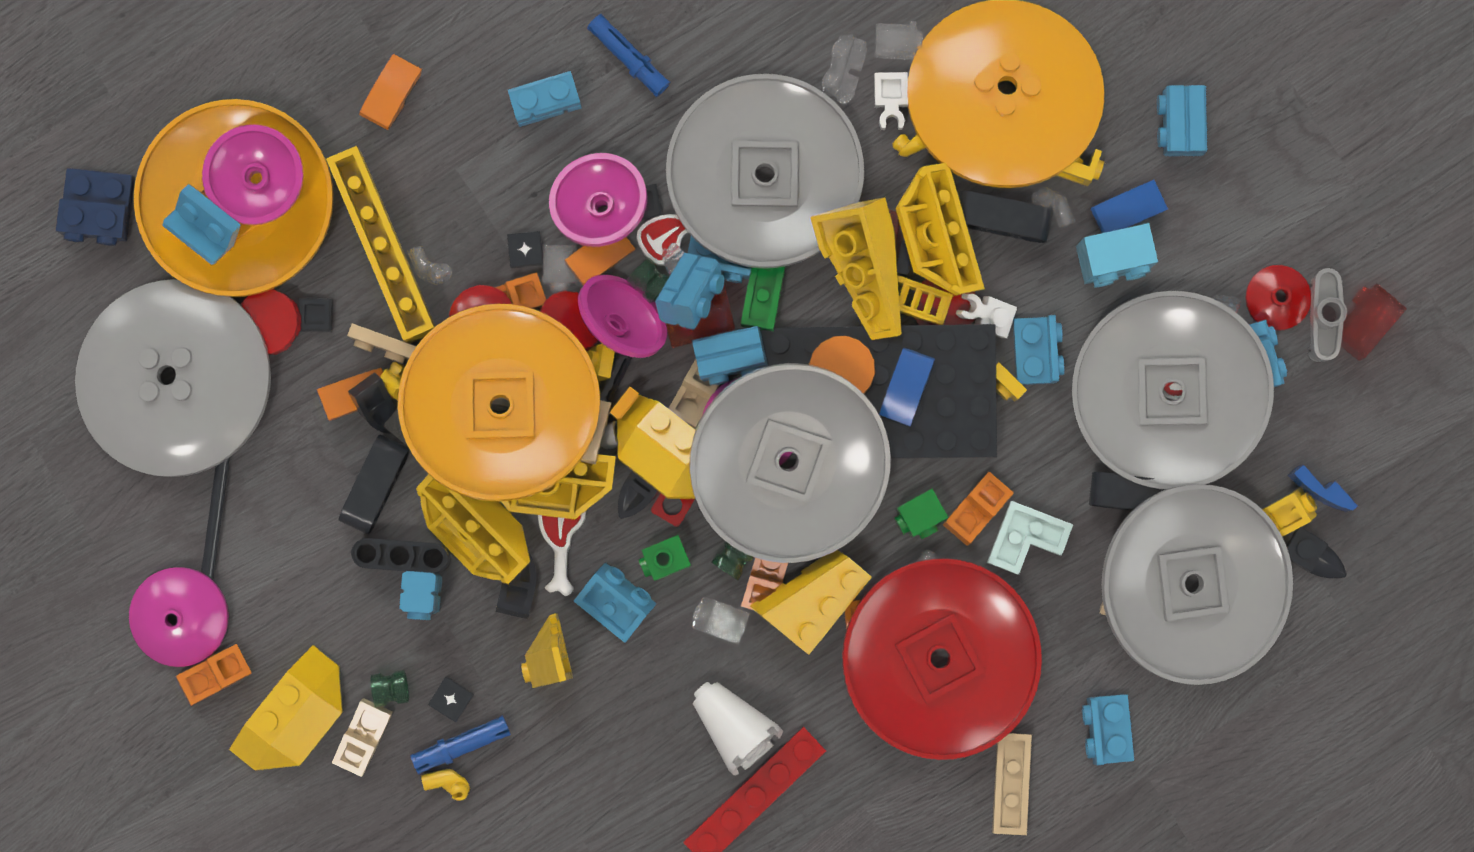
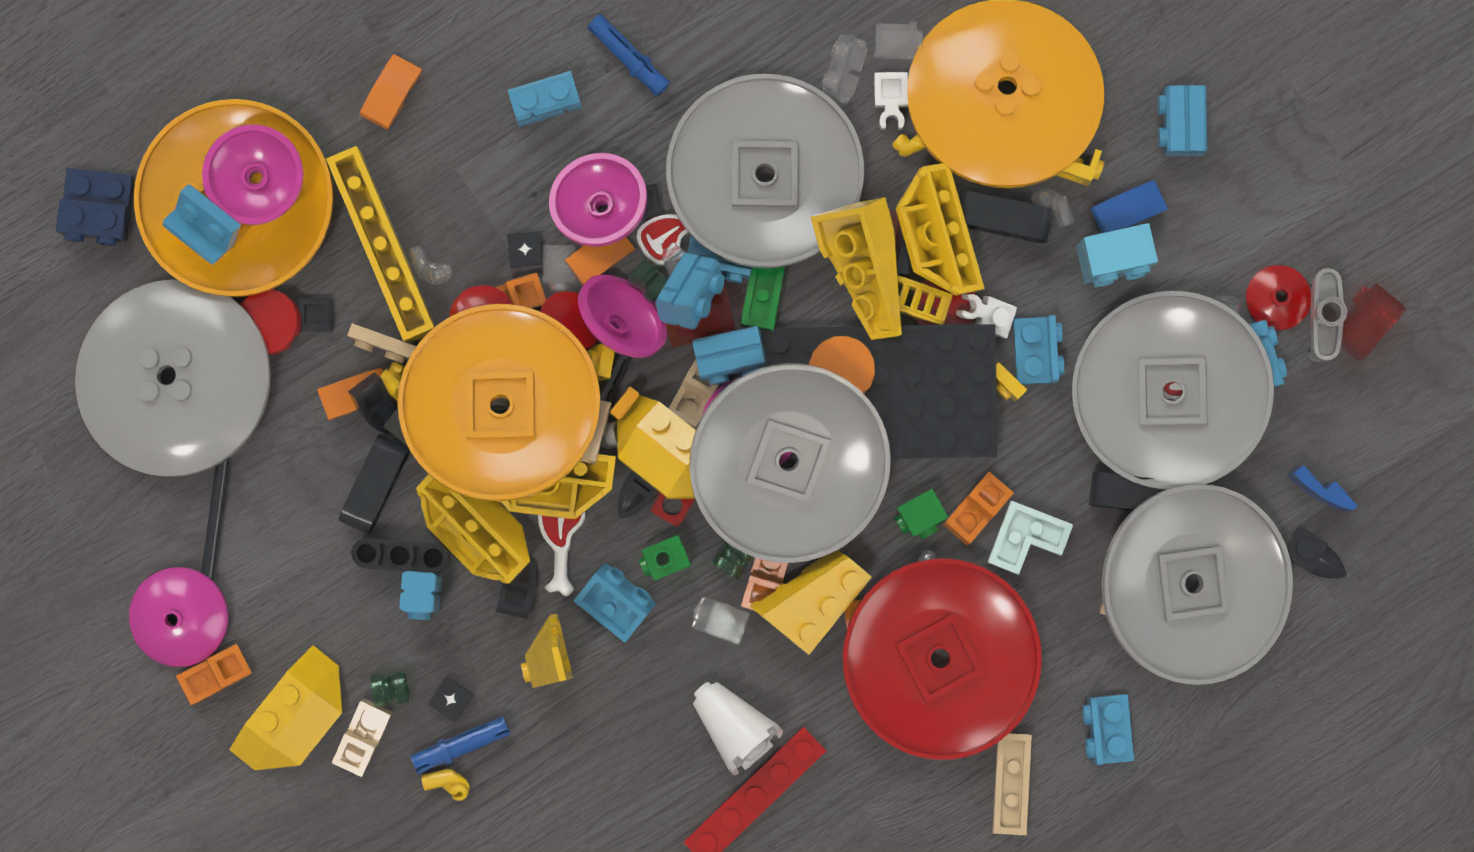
(907, 386): blue slope -> none
(1292, 511): yellow bracket -> none

